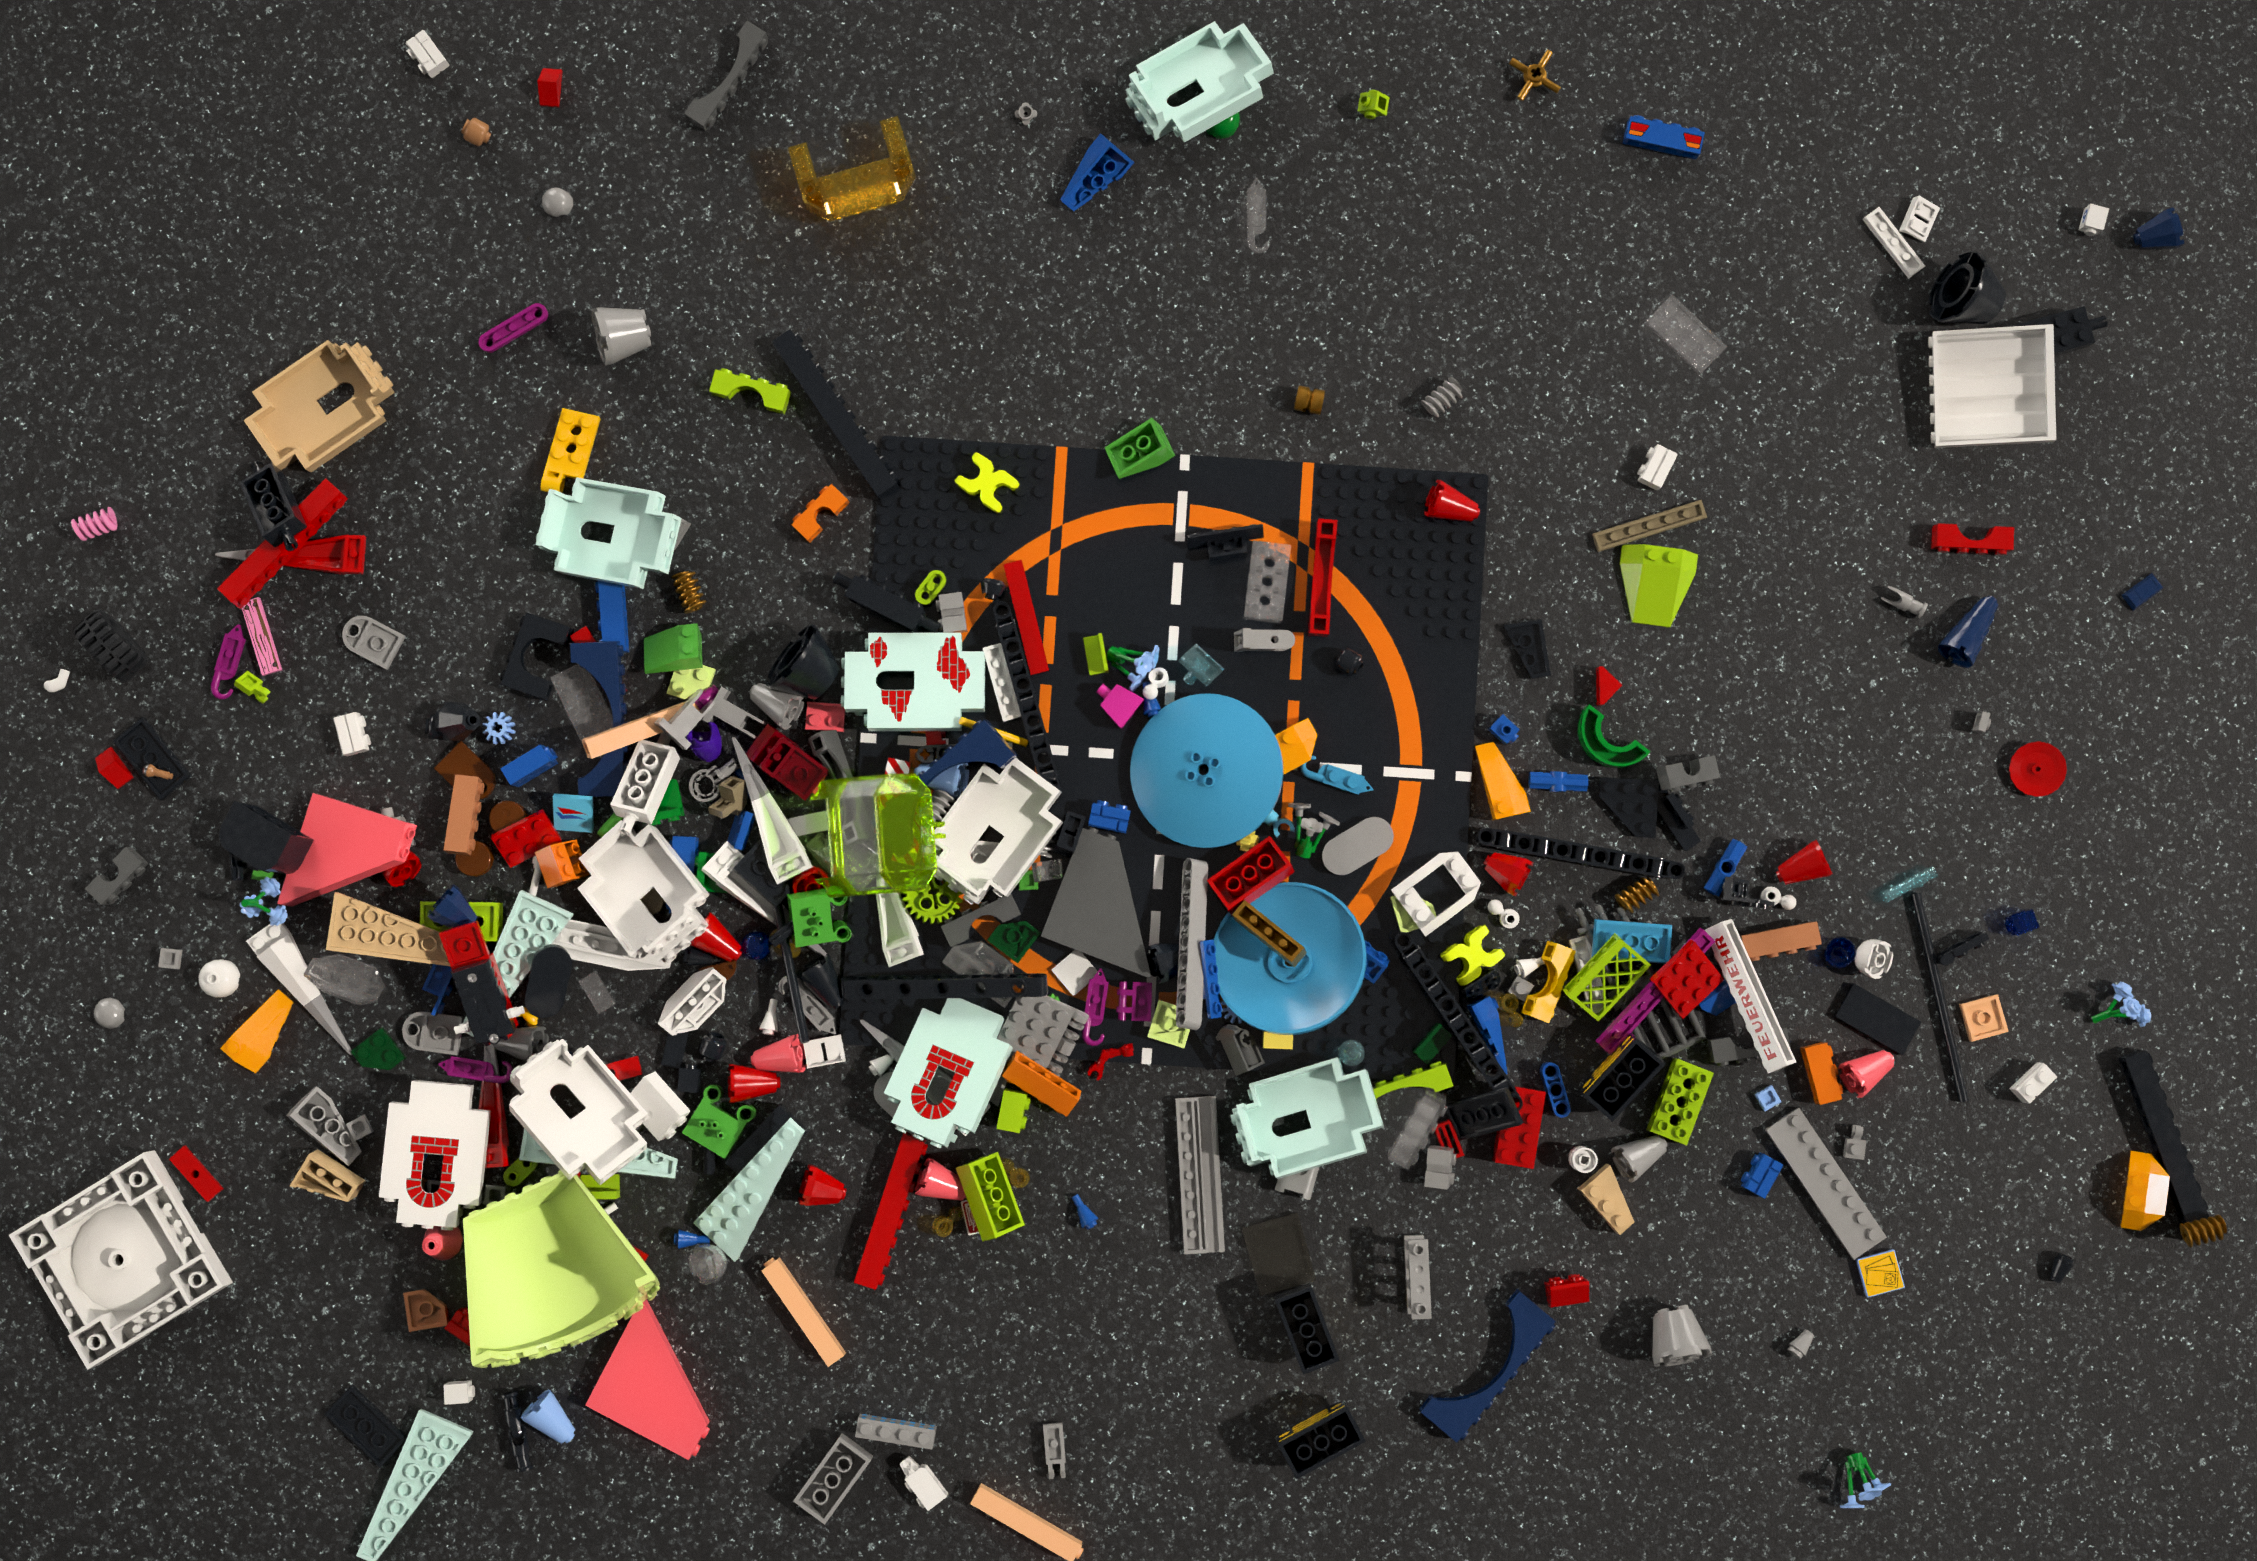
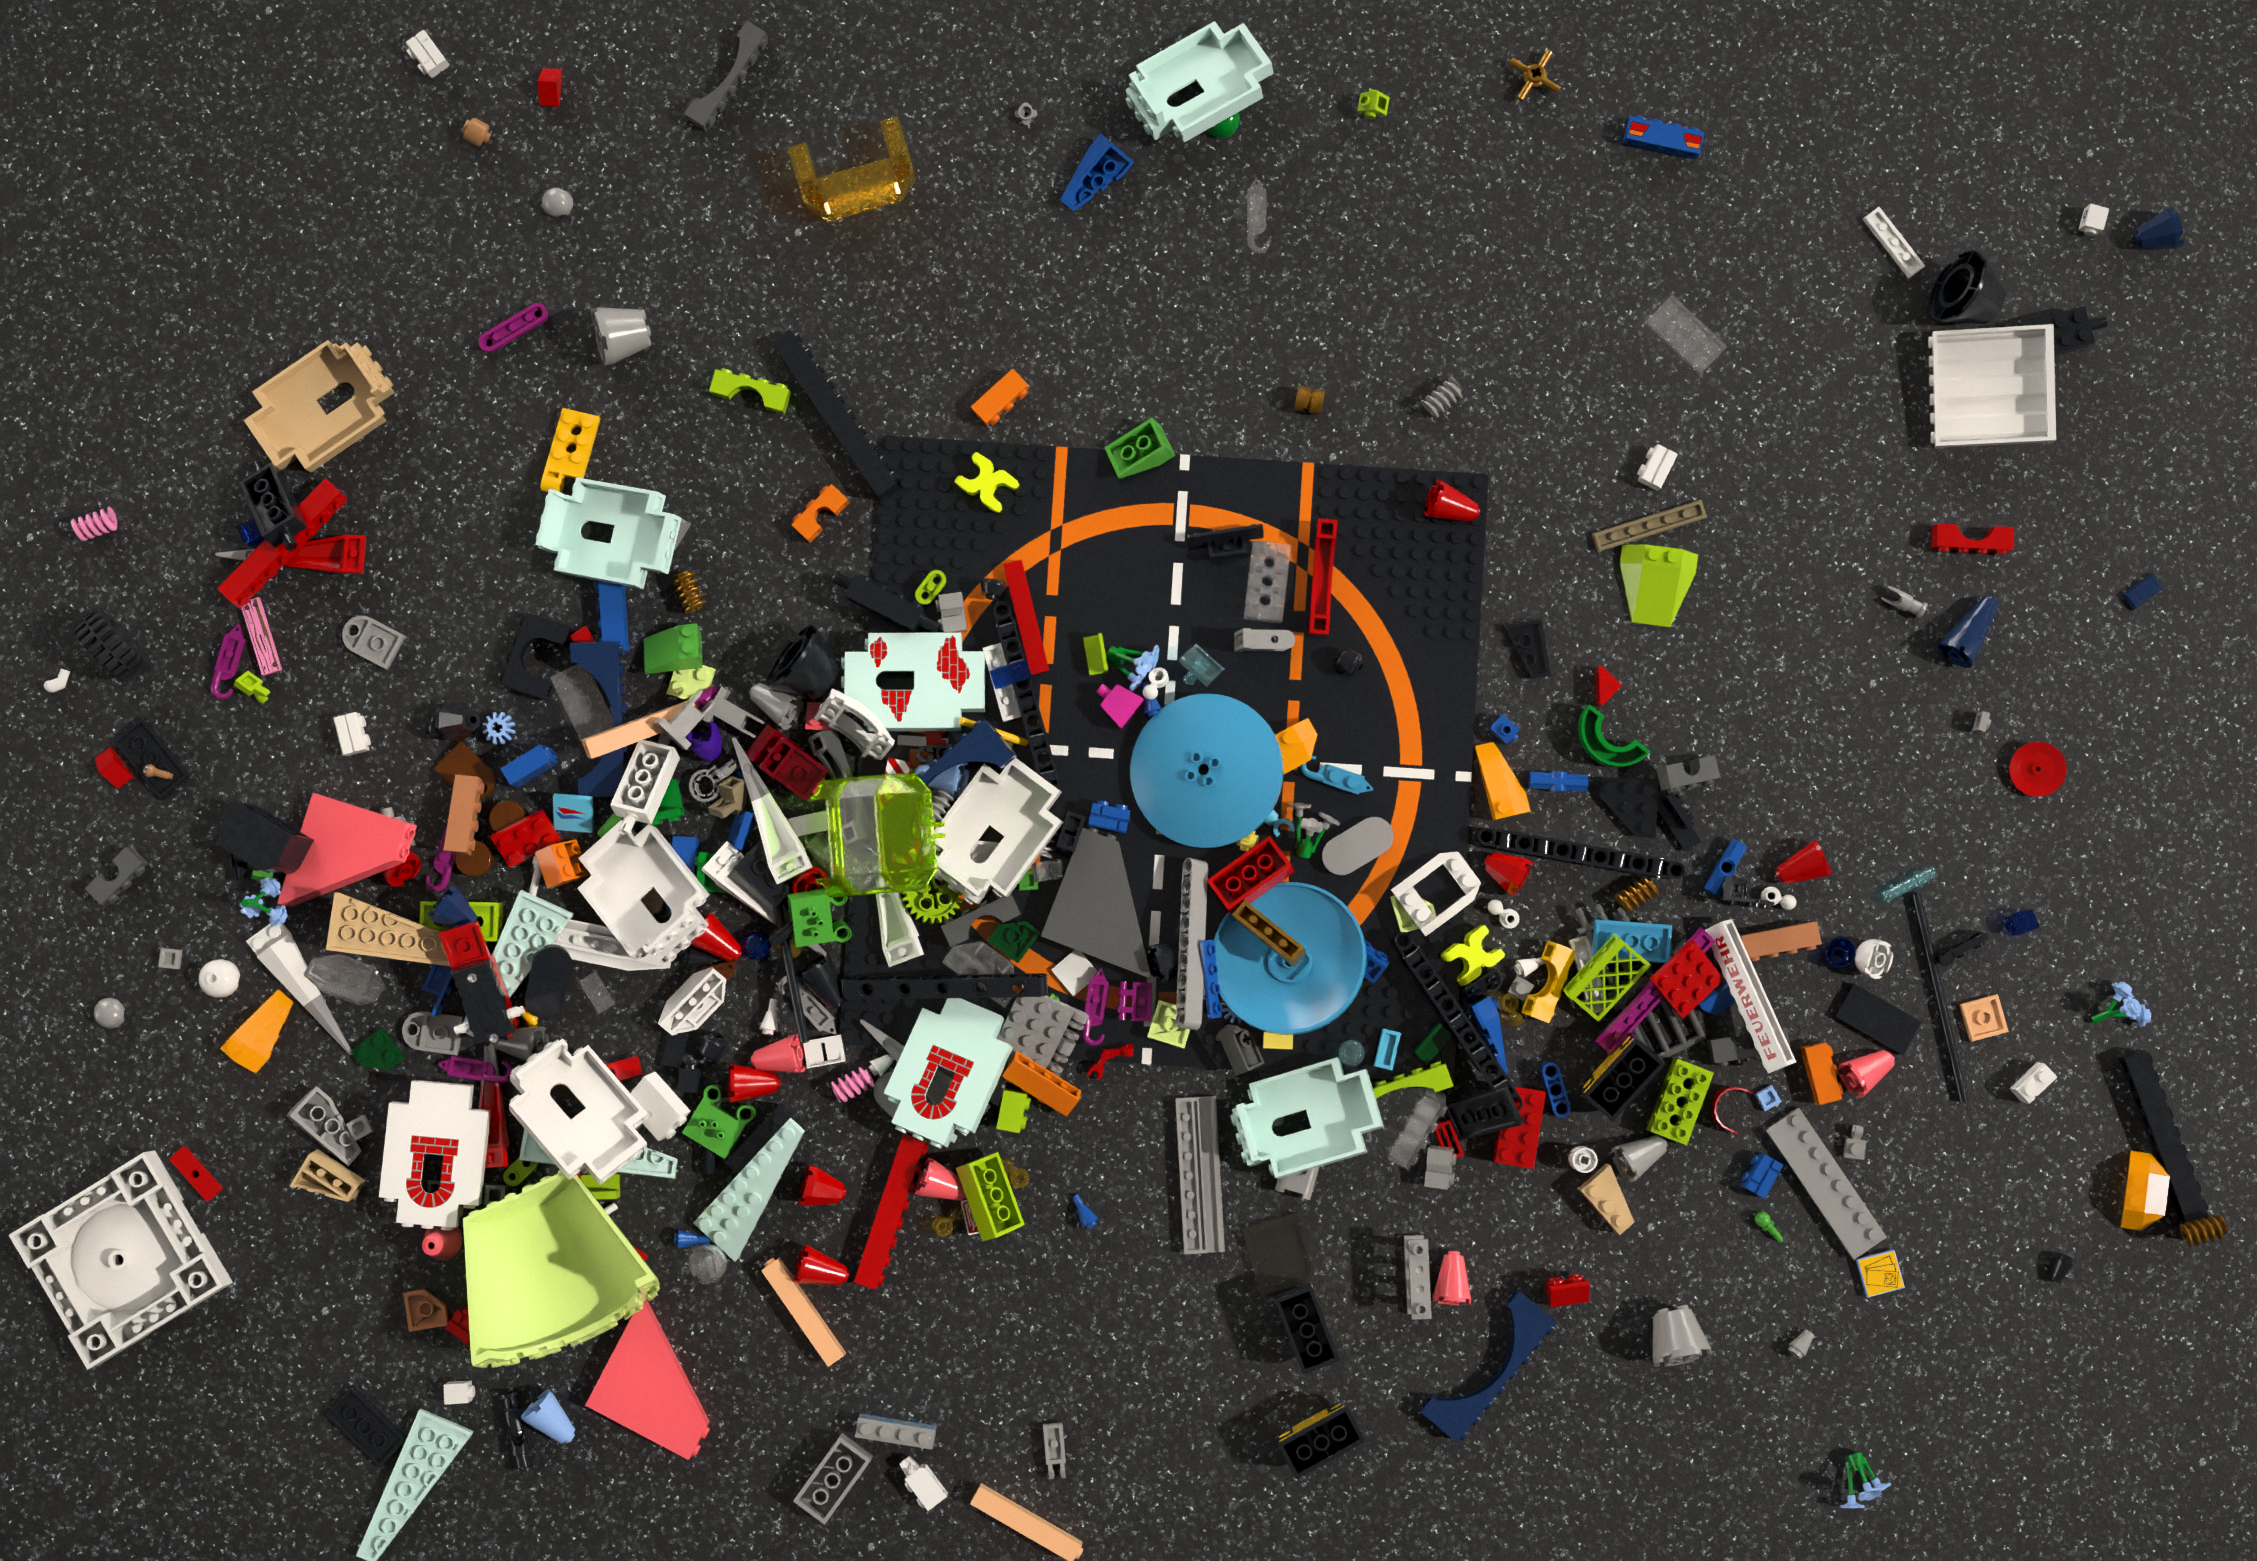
(250, 533): none -> clear blue brick
(444, 864): none -> magenta plate
(819, 1268): none -> red cone
(832, 713): none -> white wedge
(852, 1084): none -> bright pink piece
(1000, 398): none -> orange brick
(1010, 674): none -> clear blue tile
(1387, 1049): none -> medium azure tile
(1452, 1281): none -> coral cone
(1713, 1106): none -> red piece
(1763, 1220): none -> bright green bar
(1915, 226): white piece -> none

